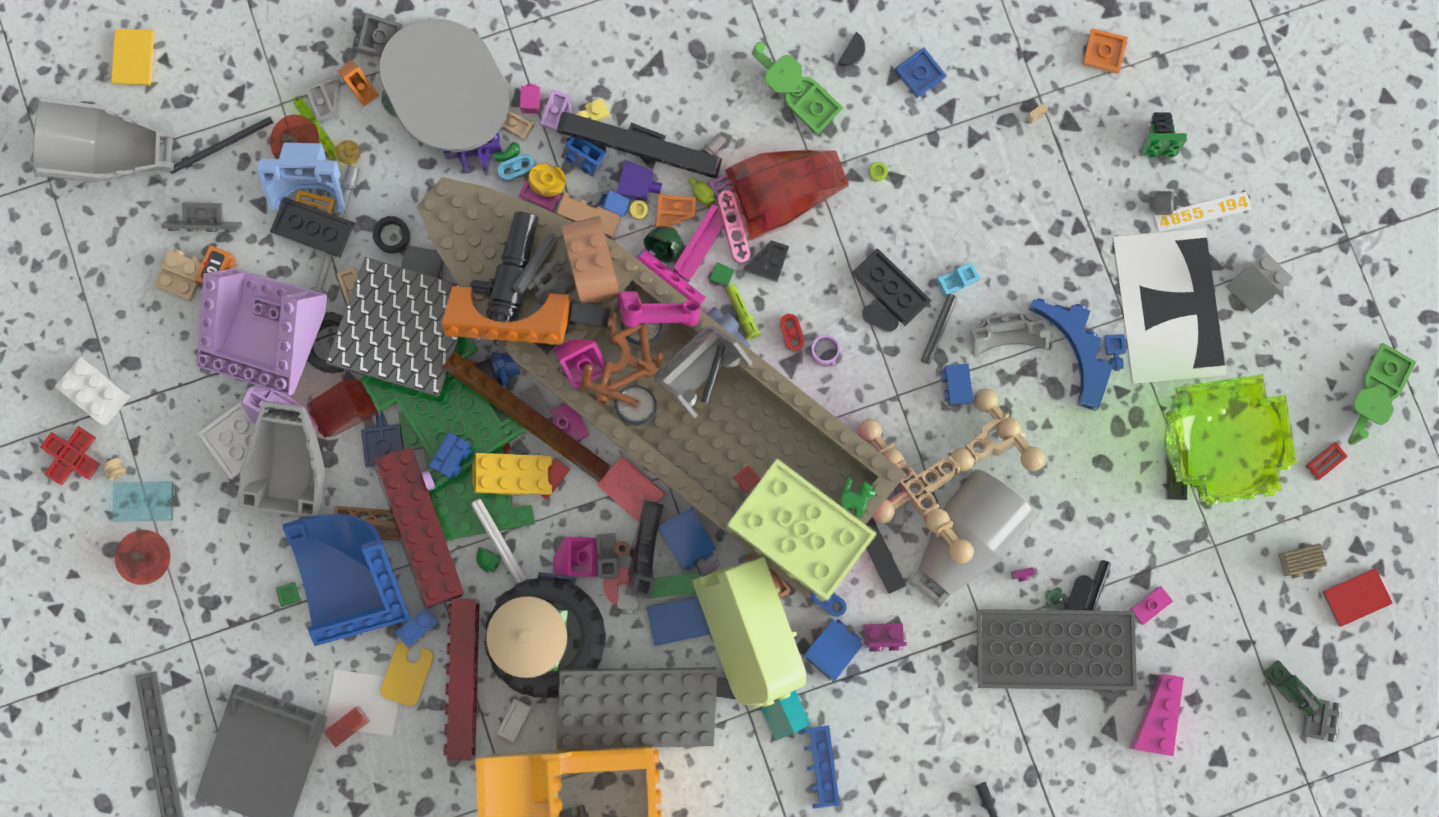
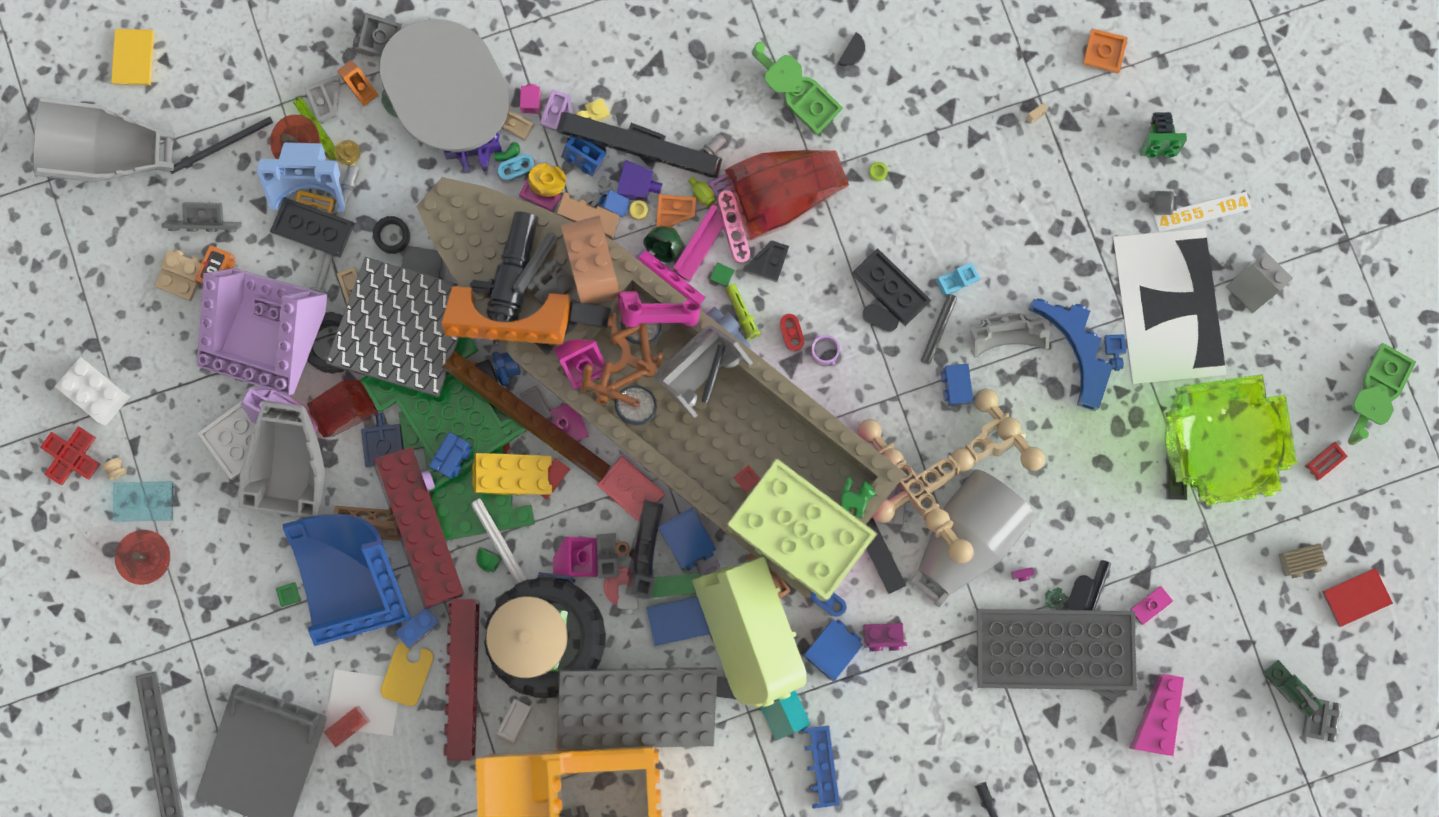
(920, 72): blue tile -> none

